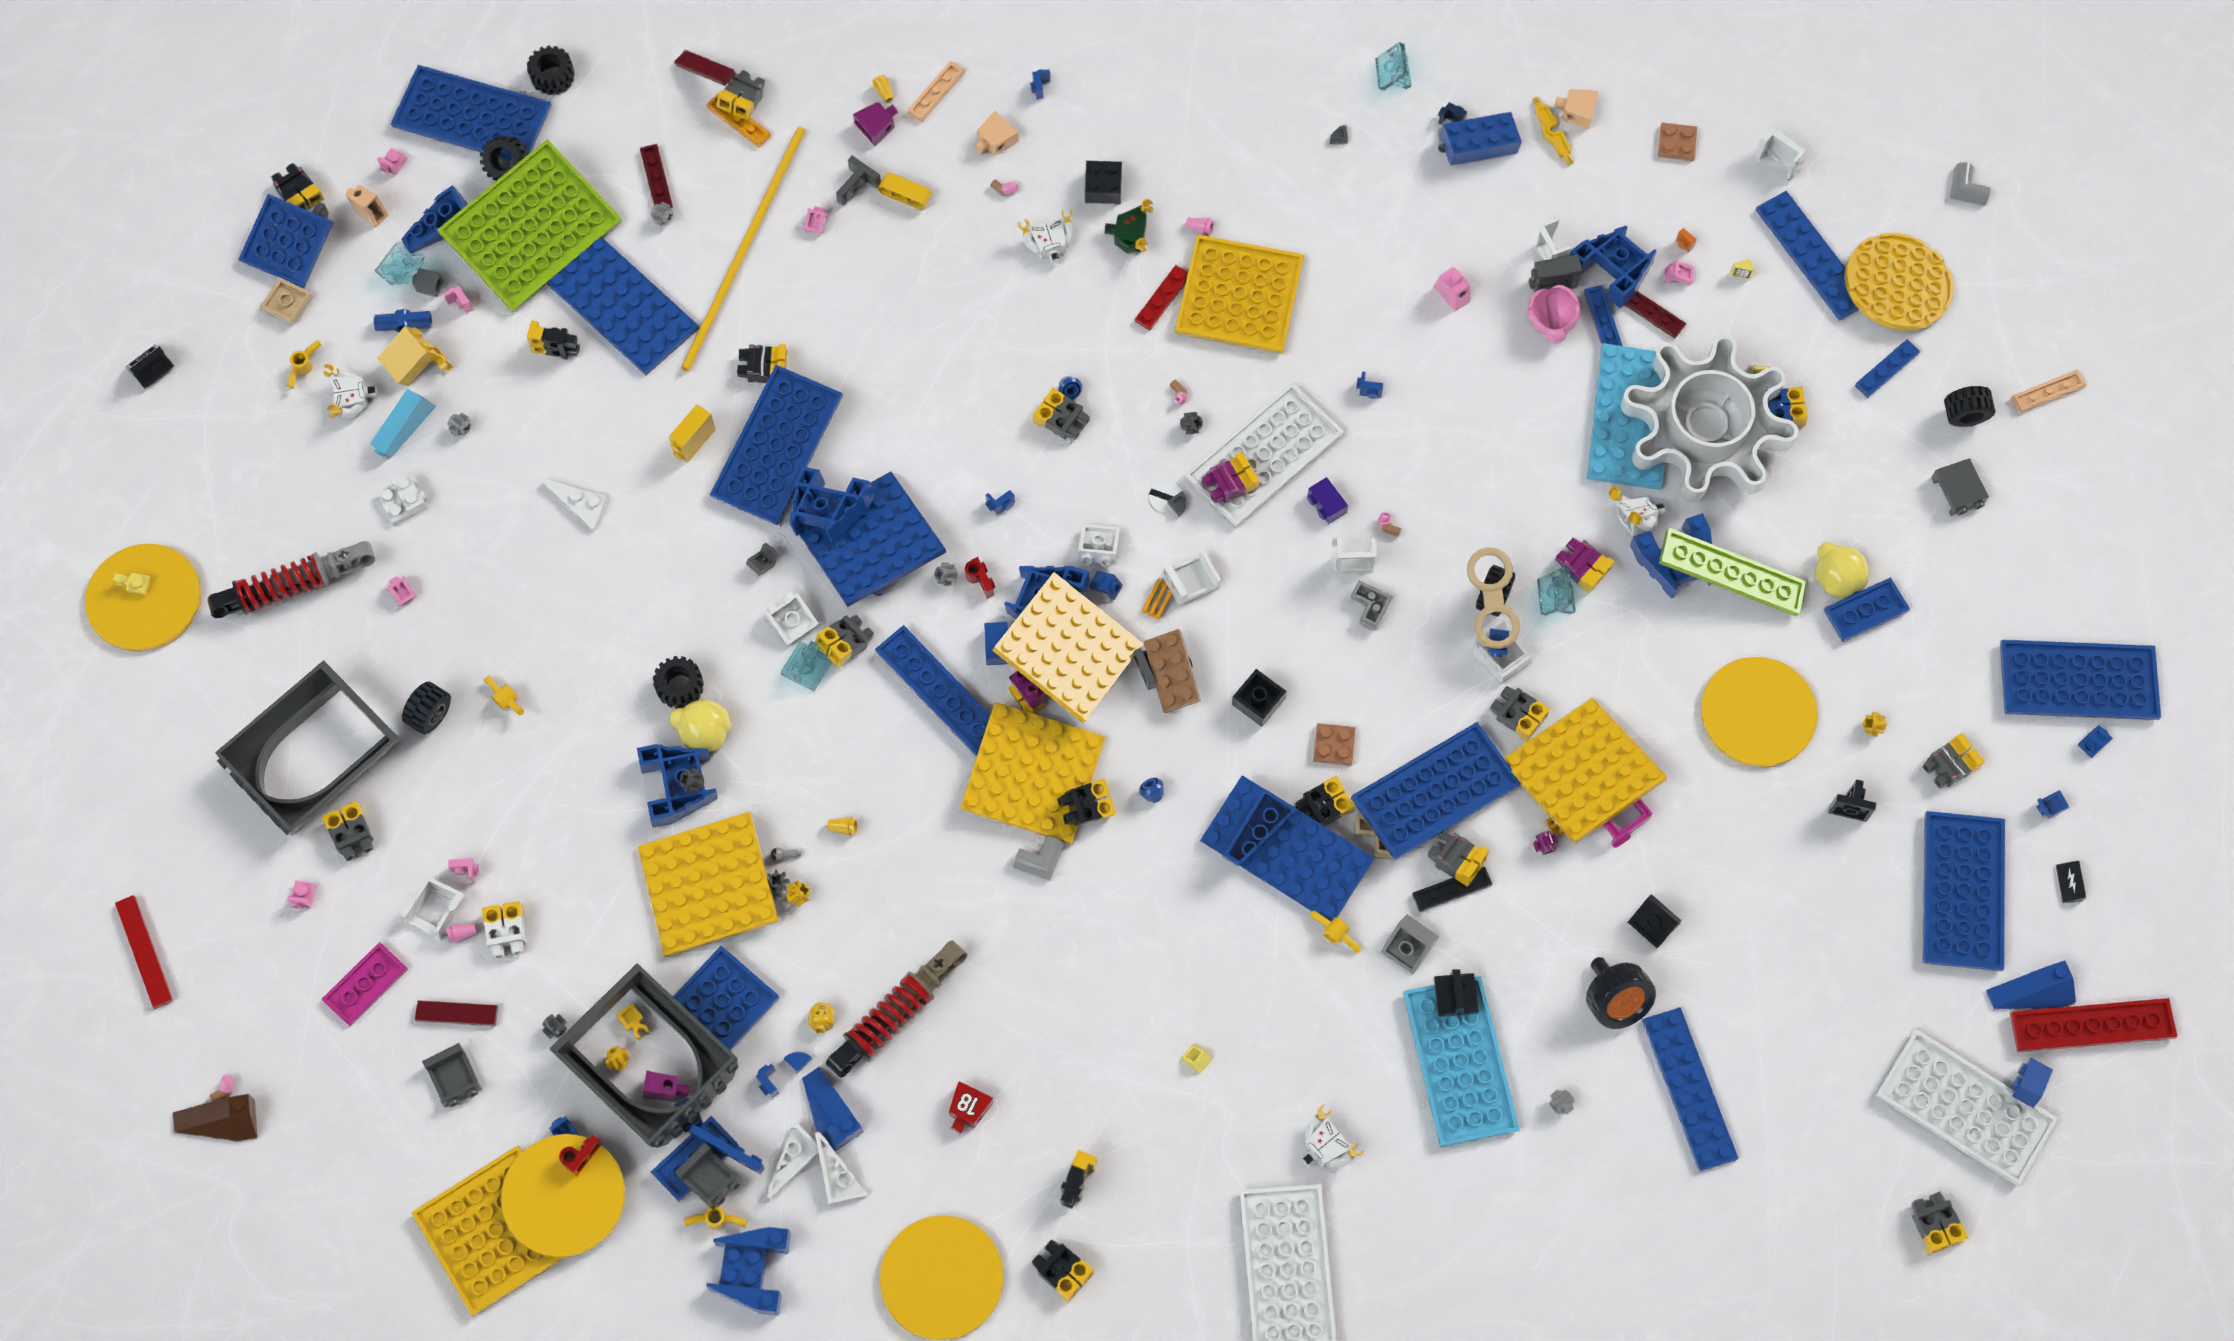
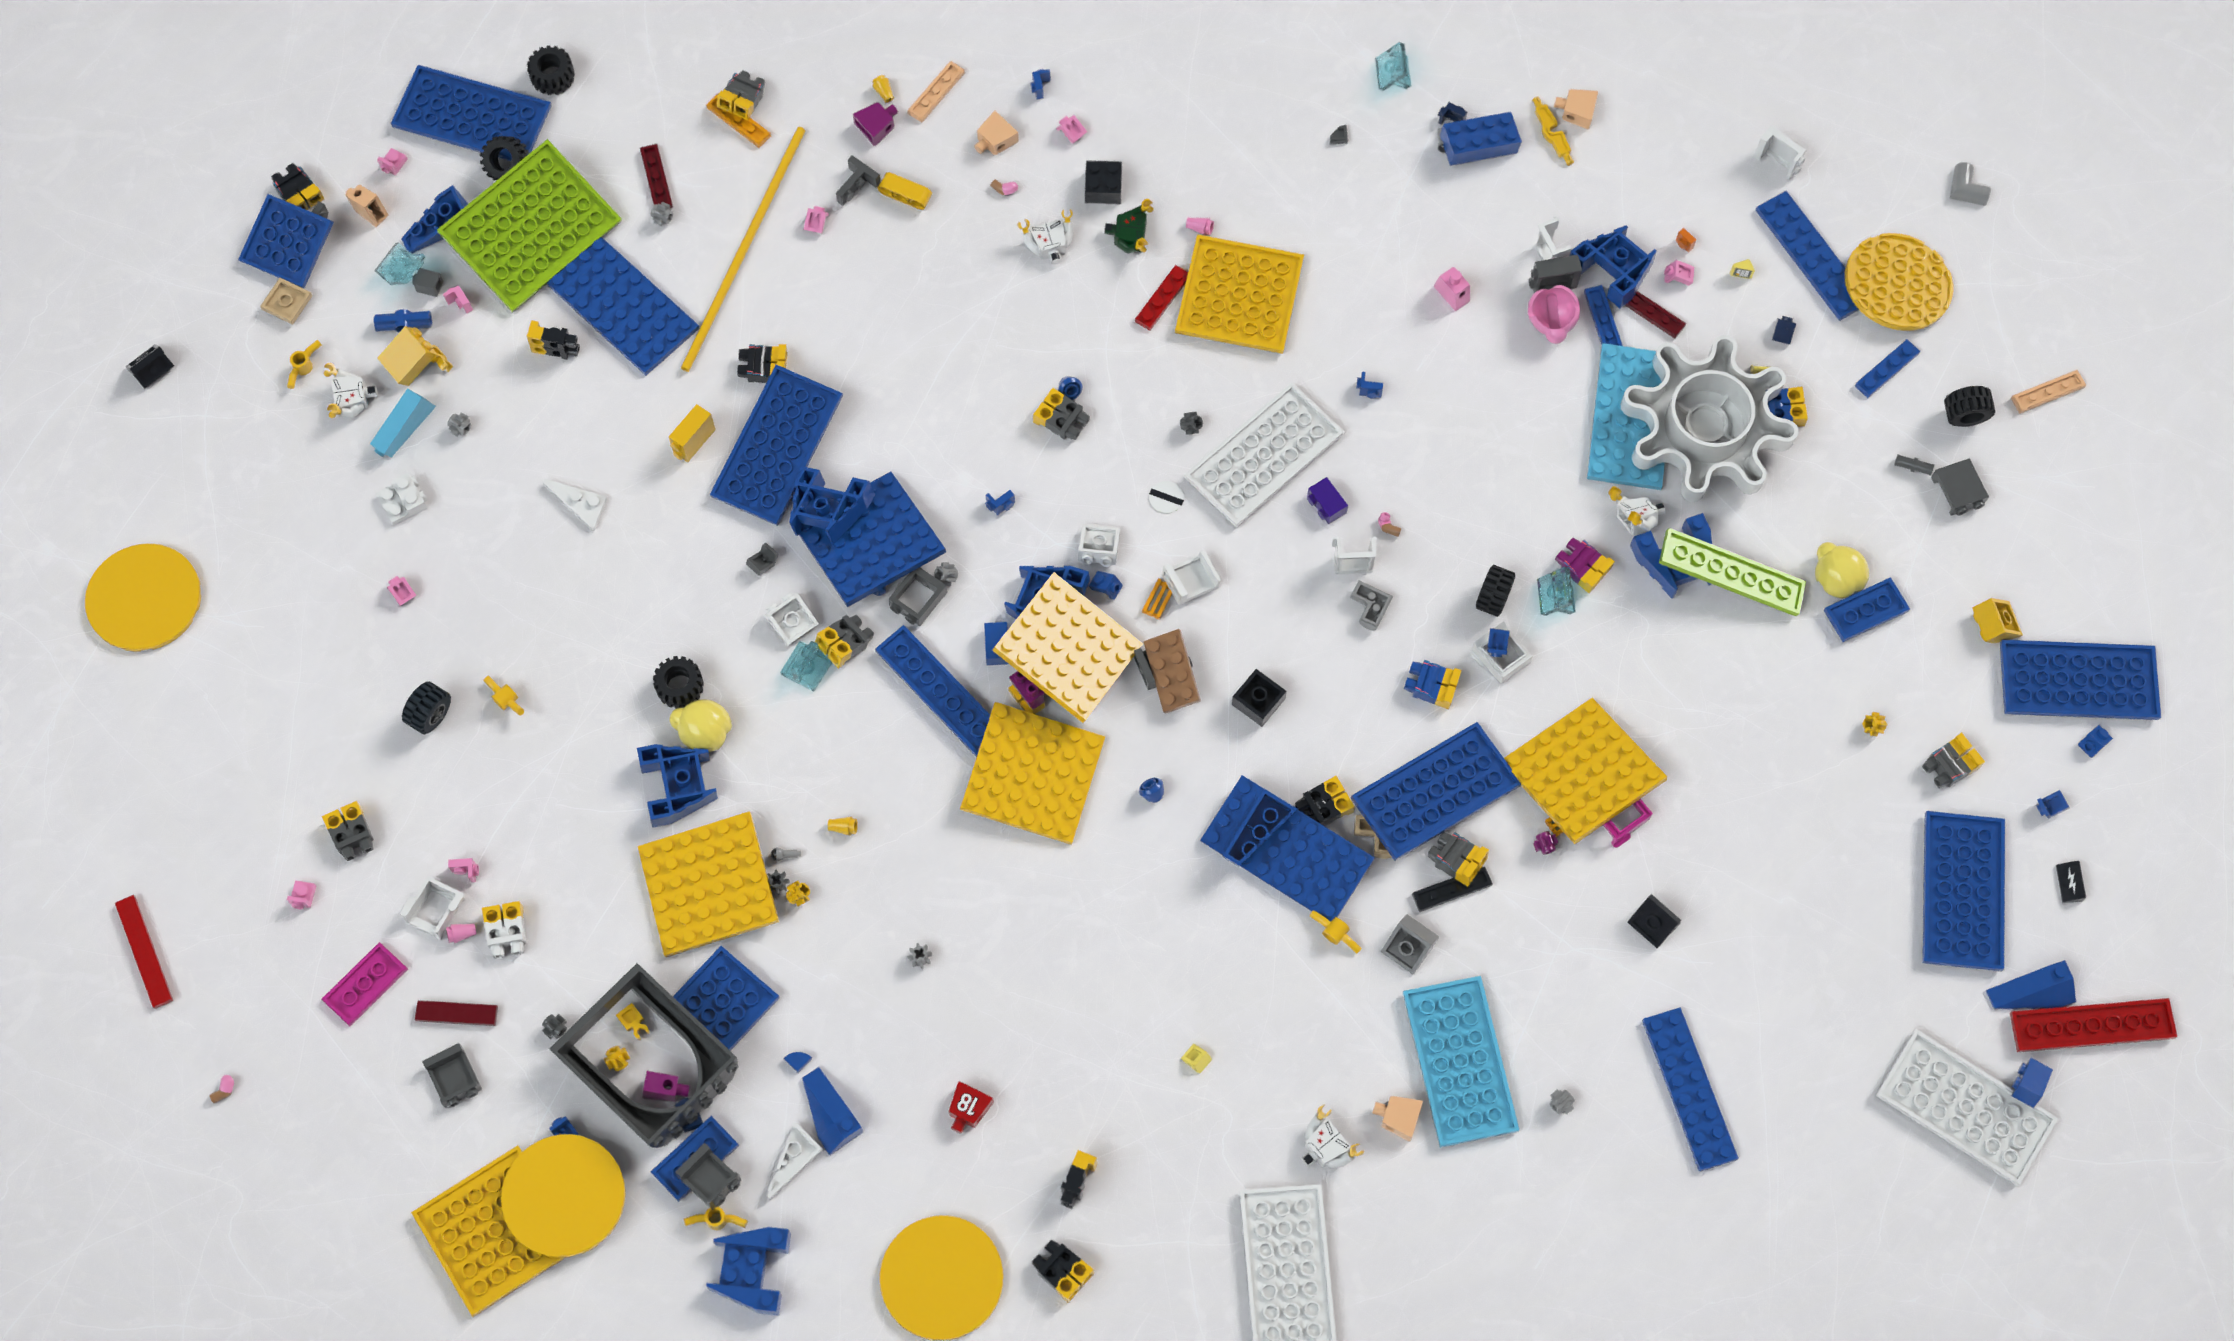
(135, 584): light yellow plate -> none
(225, 1118): reddish brown wedge -> none
(251, 748): dark grey panel -> none
(283, 583): piece -> none
(582, 1157): red plate -> none
(691, 780): dark grey gear -> none
(705, 67): dark red tile -> none
(720, 1144): blue plate -> none
(766, 1085): blue bracket -> none
(821, 1017): yellow head -> none
(837, 1179): white wing -> none
(899, 1004): piece -> none
(920, 961): none -> light grey gear
(927, 580): none -> dark grey window
(981, 576): red plate -> none
(1042, 864): light grey brick -> none
(1071, 128): none -> bright pink bracket
(1080, 803): black hips -> none
(1178, 503): dark grey tile -> none
(1181, 392): arm -> none
(1231, 479): magenta hips -> none
(1334, 744): nougat plate -> none
(1399, 1115): none -> light nougat torso
(1434, 683): none -> blue hips
(1456, 994): black bracket -> none
(1493, 598): tan bar -> none
(1520, 712): dark grey hips -> none
(1619, 994): black wheel -> none
(1677, 141): nougat plate -> none
(1759, 711): yellow tile -> none
(1784, 330): none -> dark blue bracket
(1853, 805): black bracket -> none
(1914, 464): none -> dark grey pin
(1938, 1224): dark grey hips -> none
(1996, 620): none -> yellow slope

